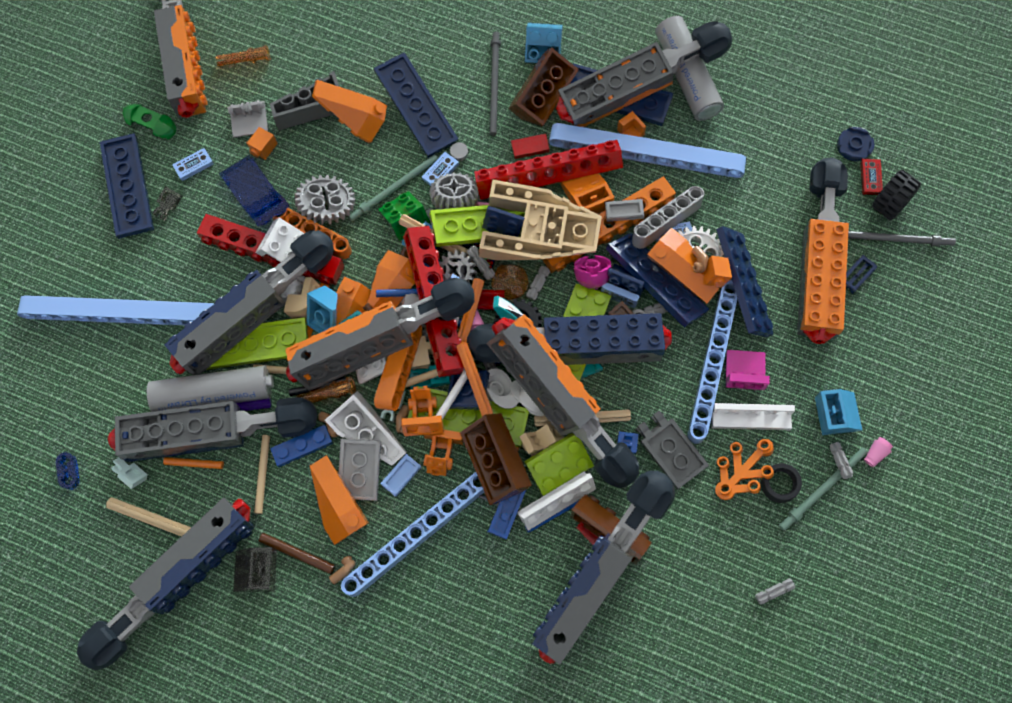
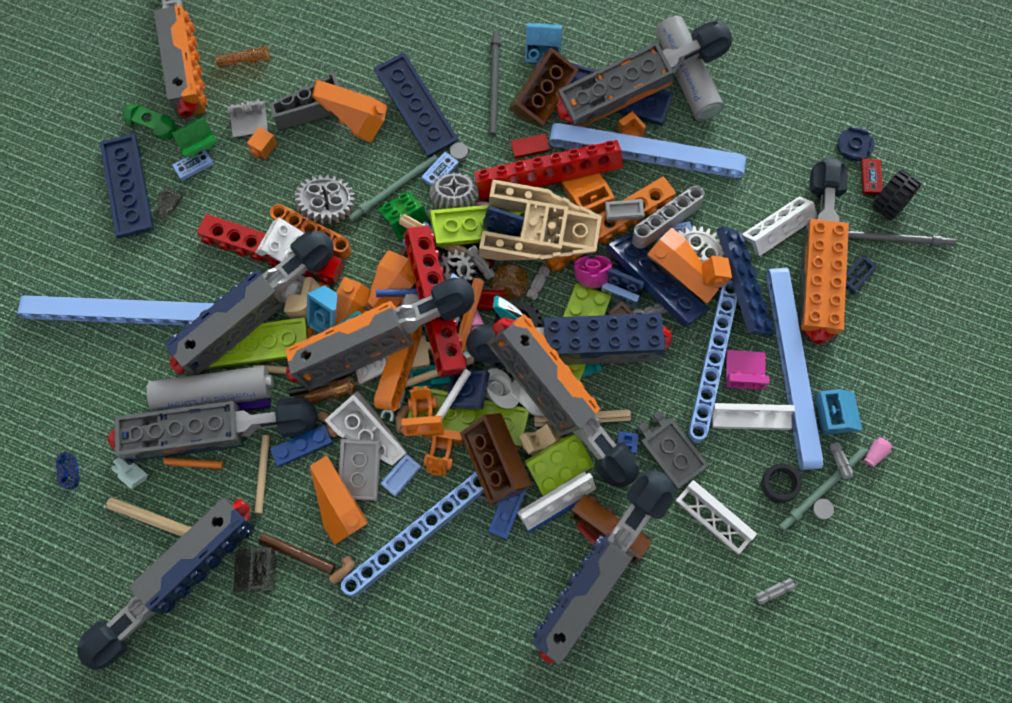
(195, 138): none -> green bracket
(254, 191): clear blue windscreen -> none
(474, 379): orange axle -> none
(702, 260): medium nougat arm -> none
(721, 512): none -> white fence
(743, 471): orange plant -> none
(781, 226): none -> white fence
(794, 369): none -> light blue beam
(822, 509): none -> light grey tile

